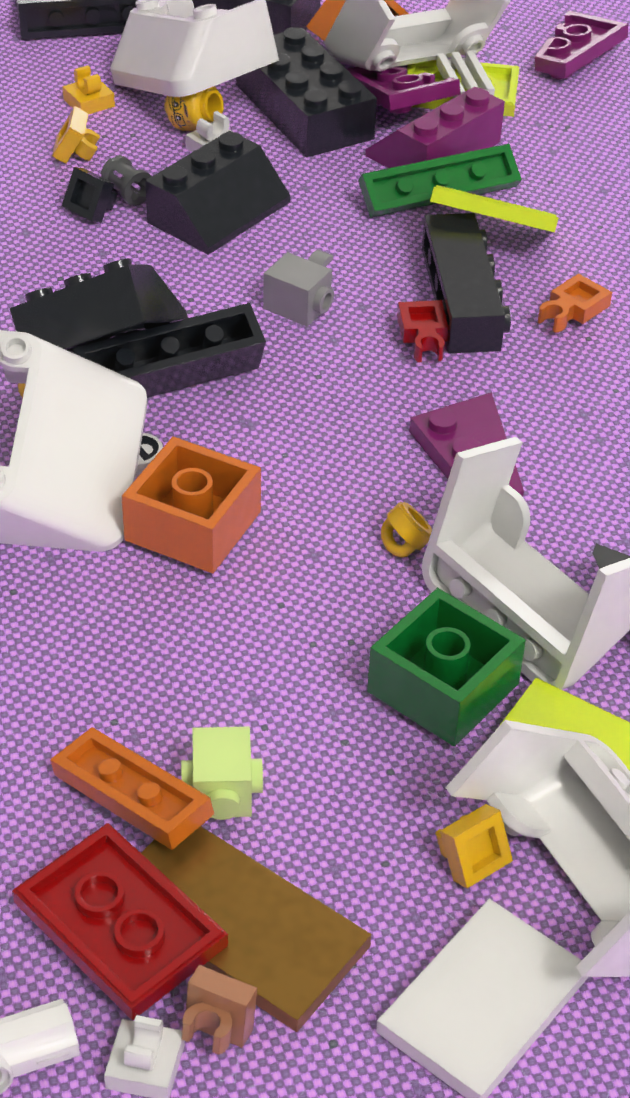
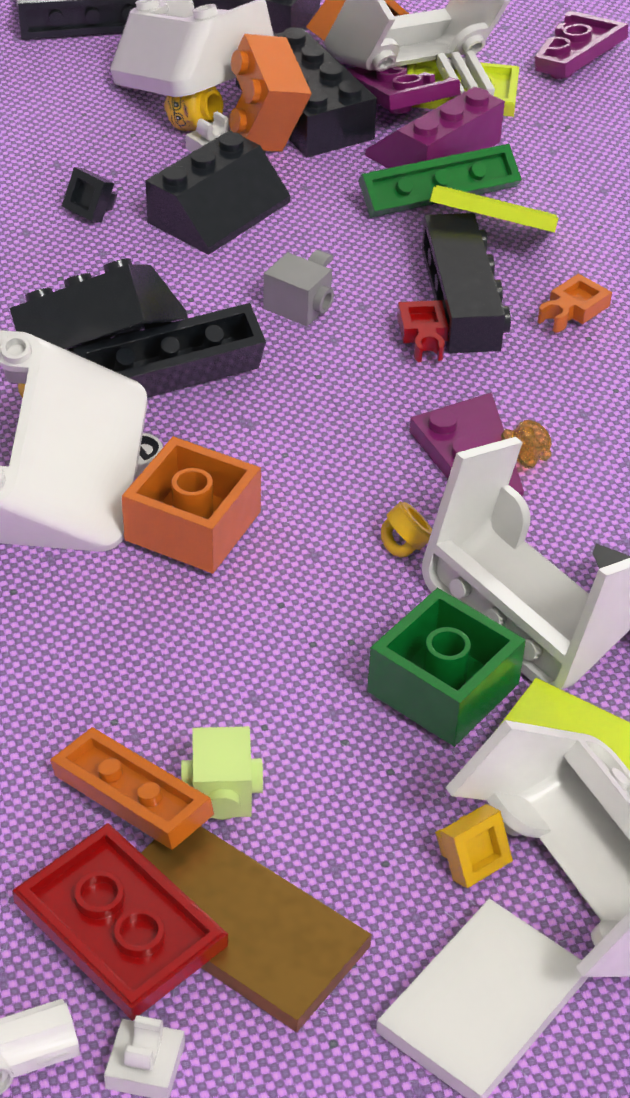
(75, 138): yellow tile -> none
(88, 92): yellow tile -> none
(124, 185): dark grey bush -> none
(219, 1008): nougat tile -> none
(271, 91): none -> orange brick
(535, 442): none -> clear yellow plate

